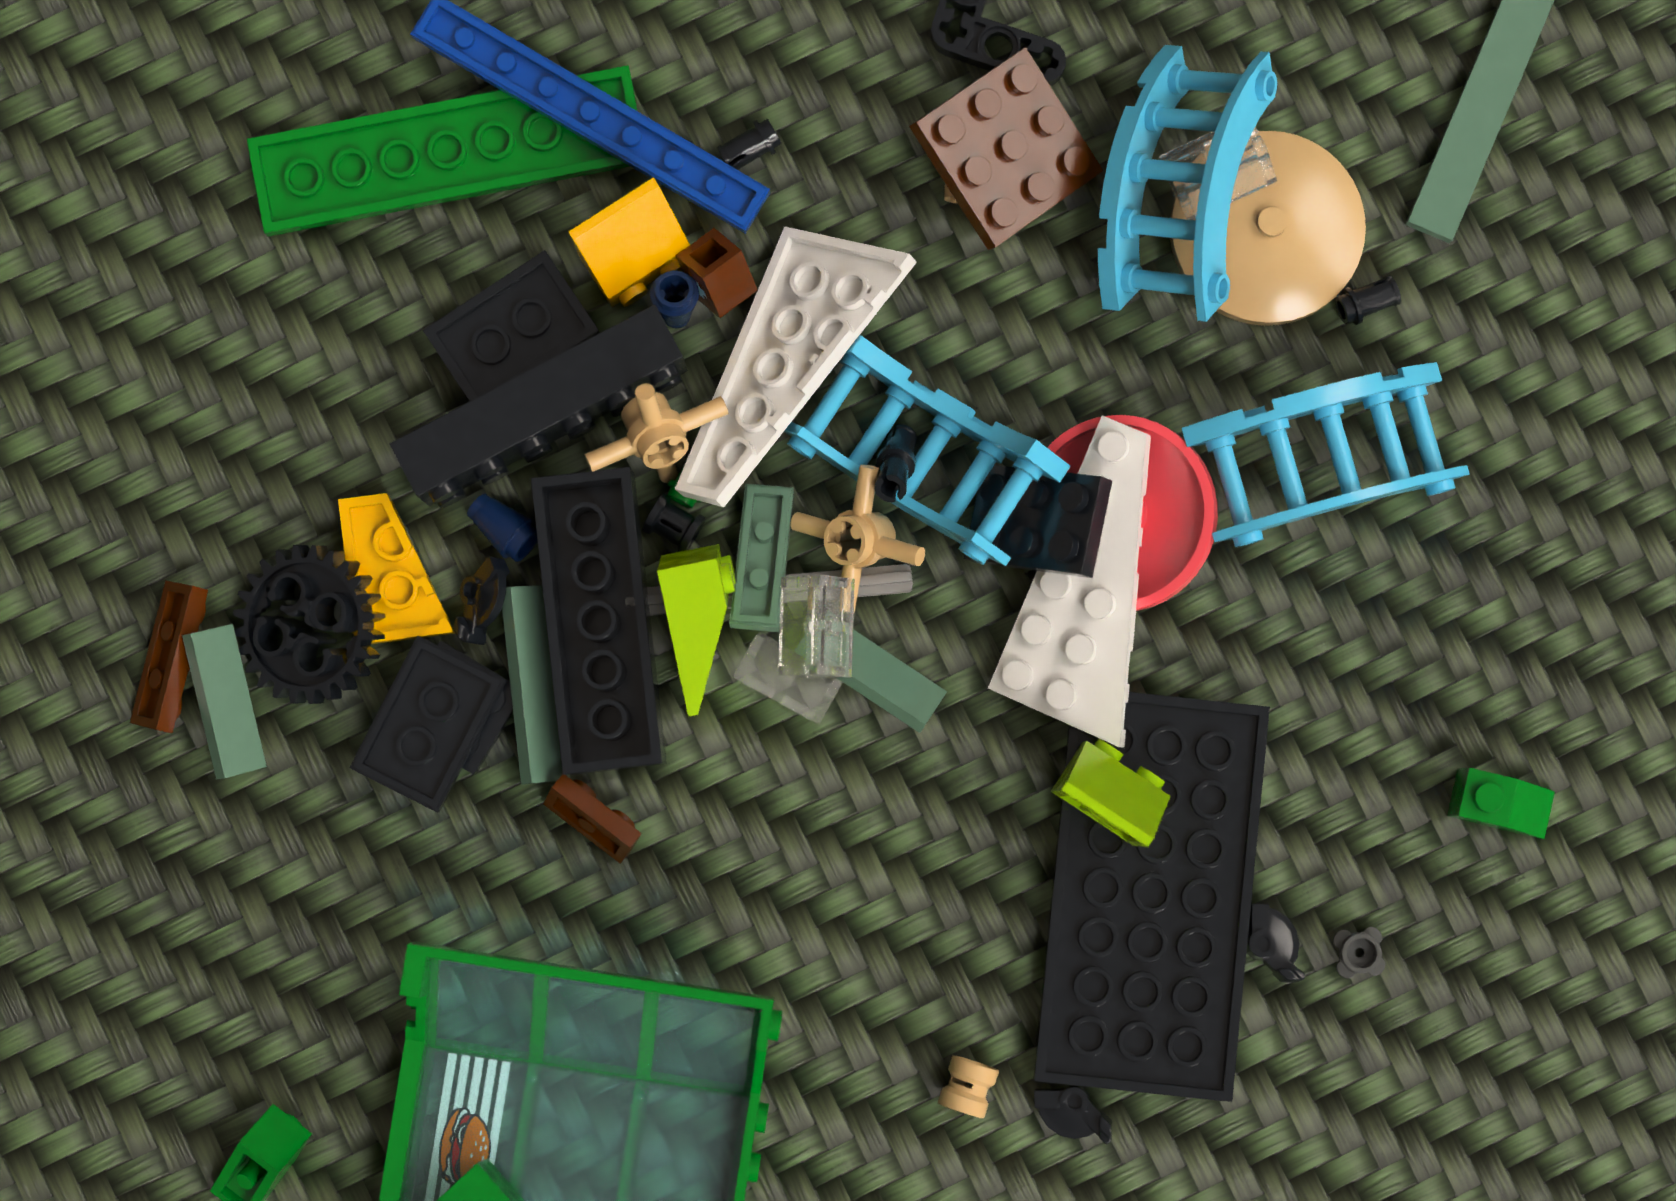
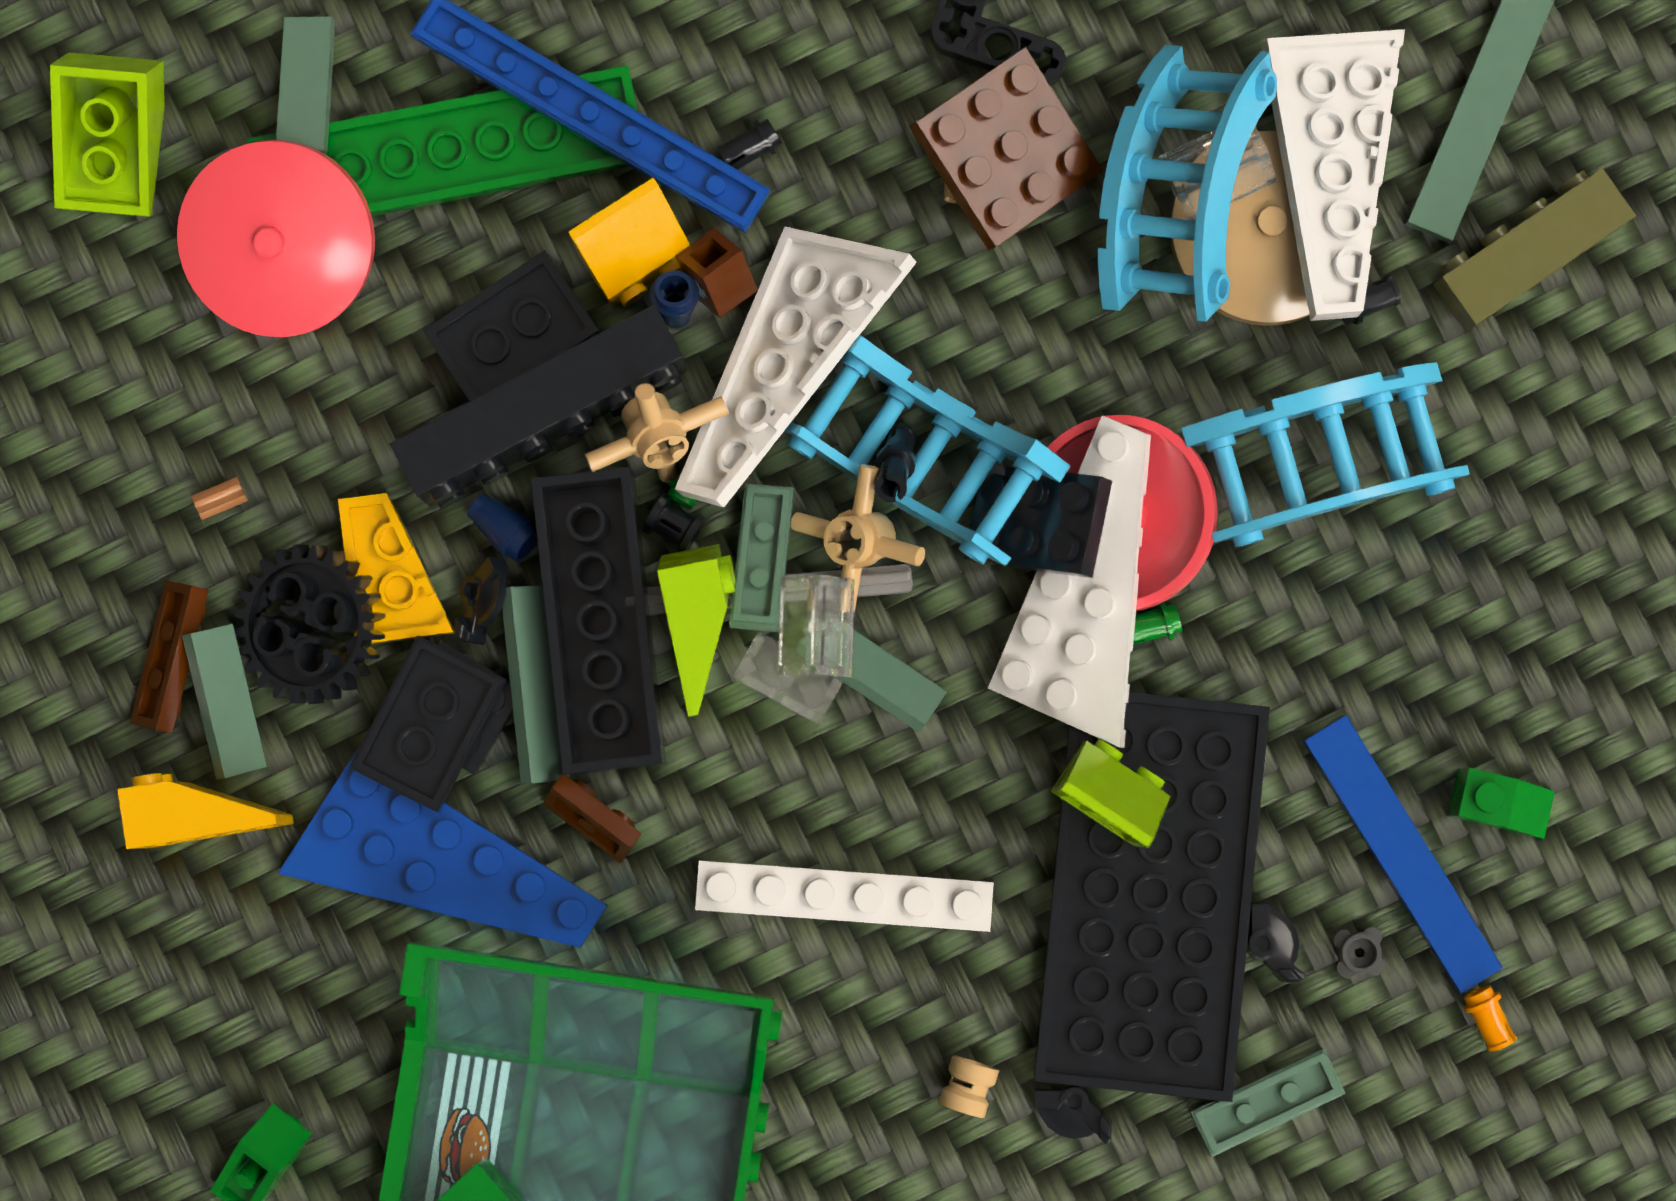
(106, 132): none -> lime slope
(174, 812): none -> yellow slope
(219, 498): none -> medium nougat piece
(276, 238): none -> coral dish
(306, 81): none -> sand green tile
(434, 861): none -> blue wing
(844, 896): none -> white plate
(1157, 624): none -> green pin
(1267, 1102): none -> sand green tile
(1333, 153): none -> white wing
(1402, 854): none -> blue tile
(1489, 1017): none -> light orange pin
(1534, 249): none -> olive brick

